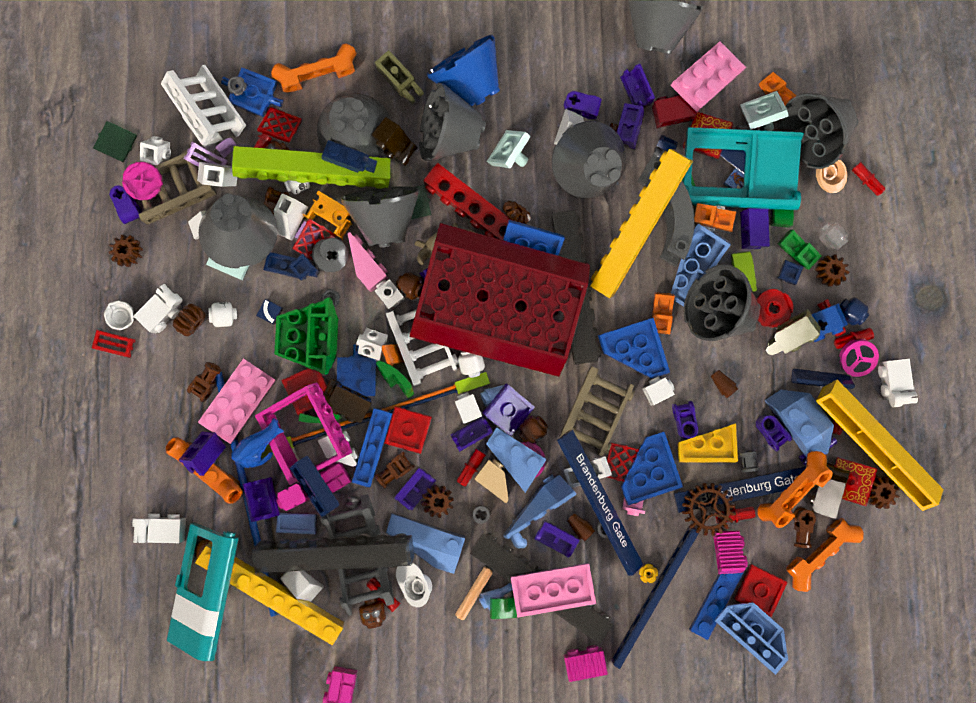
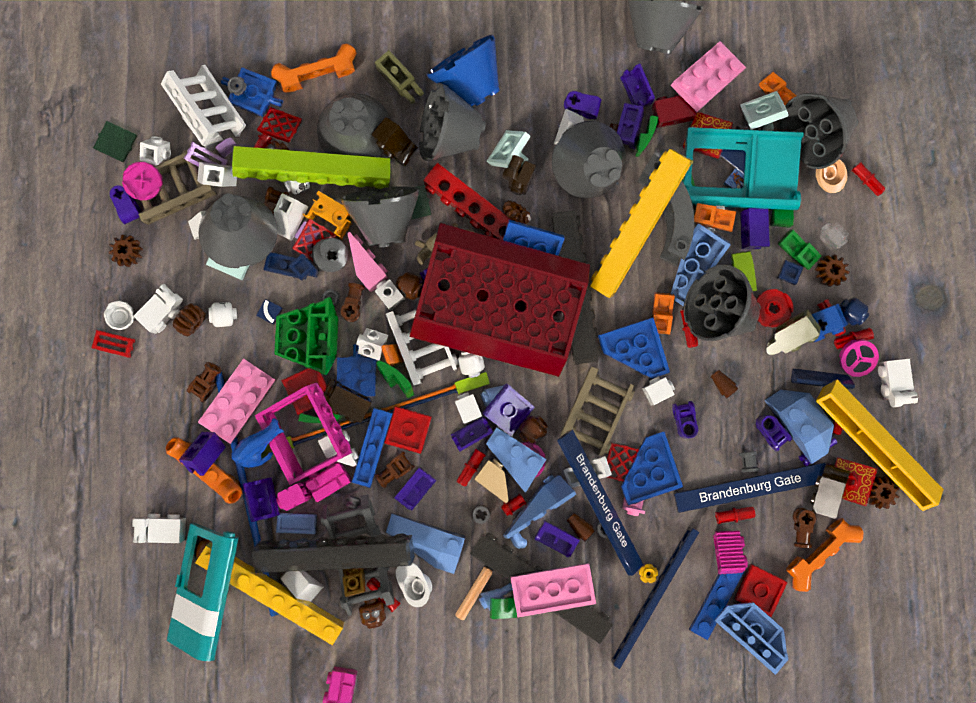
(314, 486): dark blue slope -> none
(348, 158): dark blue hinge -> none
(352, 302): none -> reddish brown connector
(353, 581): none -> pearl gold slope
(431, 505): reddish brown gear -> none
(513, 505): none -> red pin
(518, 176): none -> dark brown hinge
(585, 663): dark pink brick -> none
(644, 139): none -> green slope
(667, 143): dark blue tile -> none
(691, 340): none -> red axle
(712, 447): yellow wing -> none
(713, 500): reddish brown gear -> none
(815, 473): orange plate -> none

